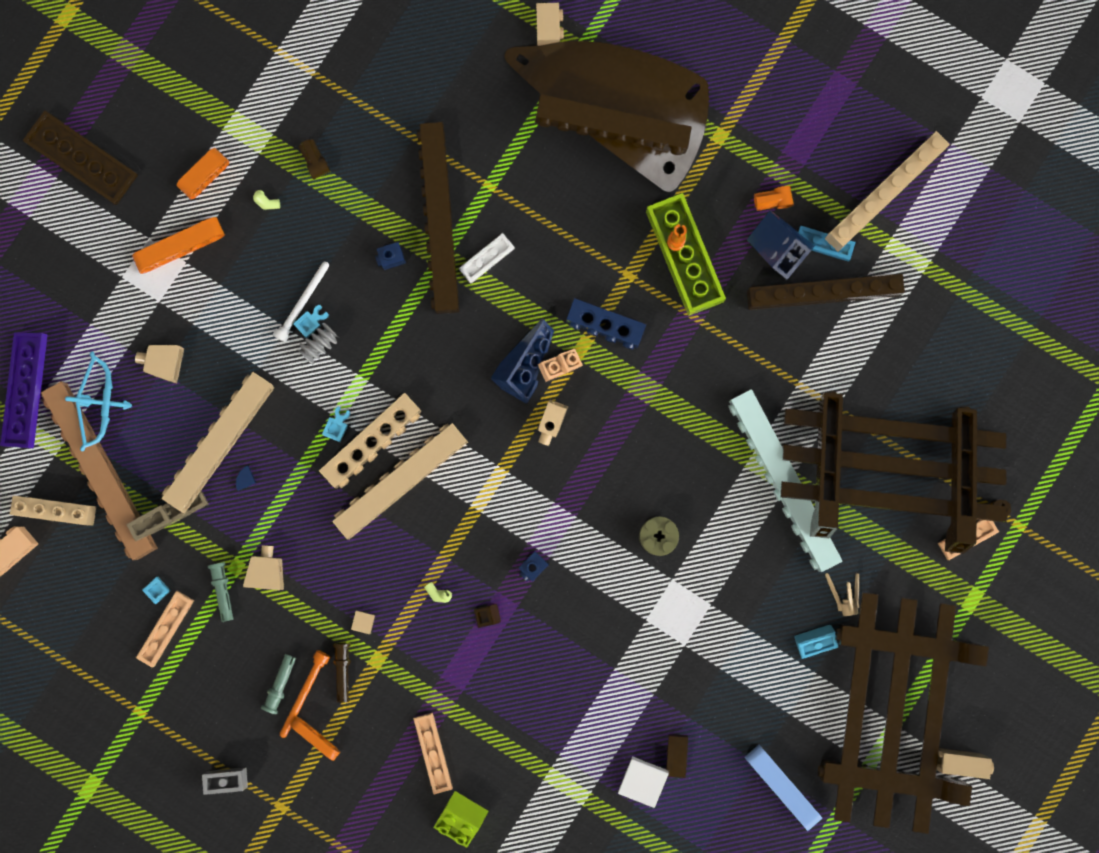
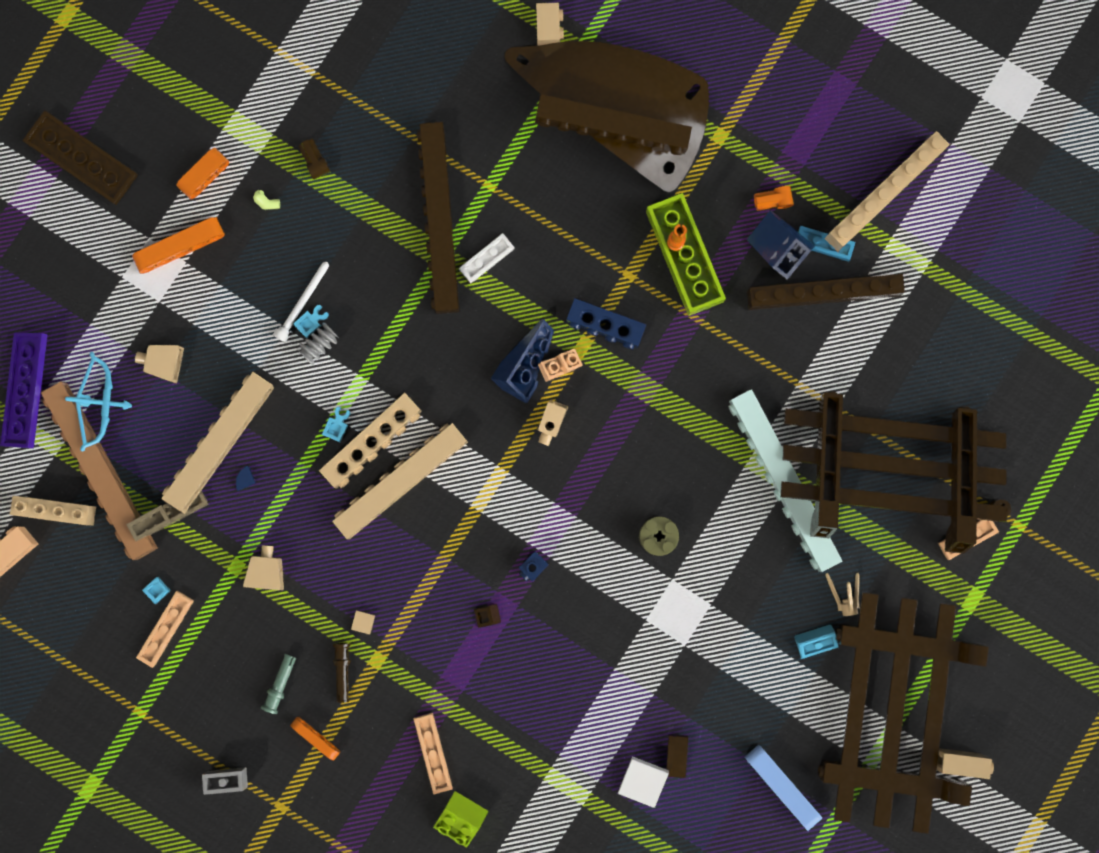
(219, 582): sand green pin -> none
(320, 660): orange piece -> none
(390, 256): dark blue brick -> none
(438, 595): yellowish green arm -> none

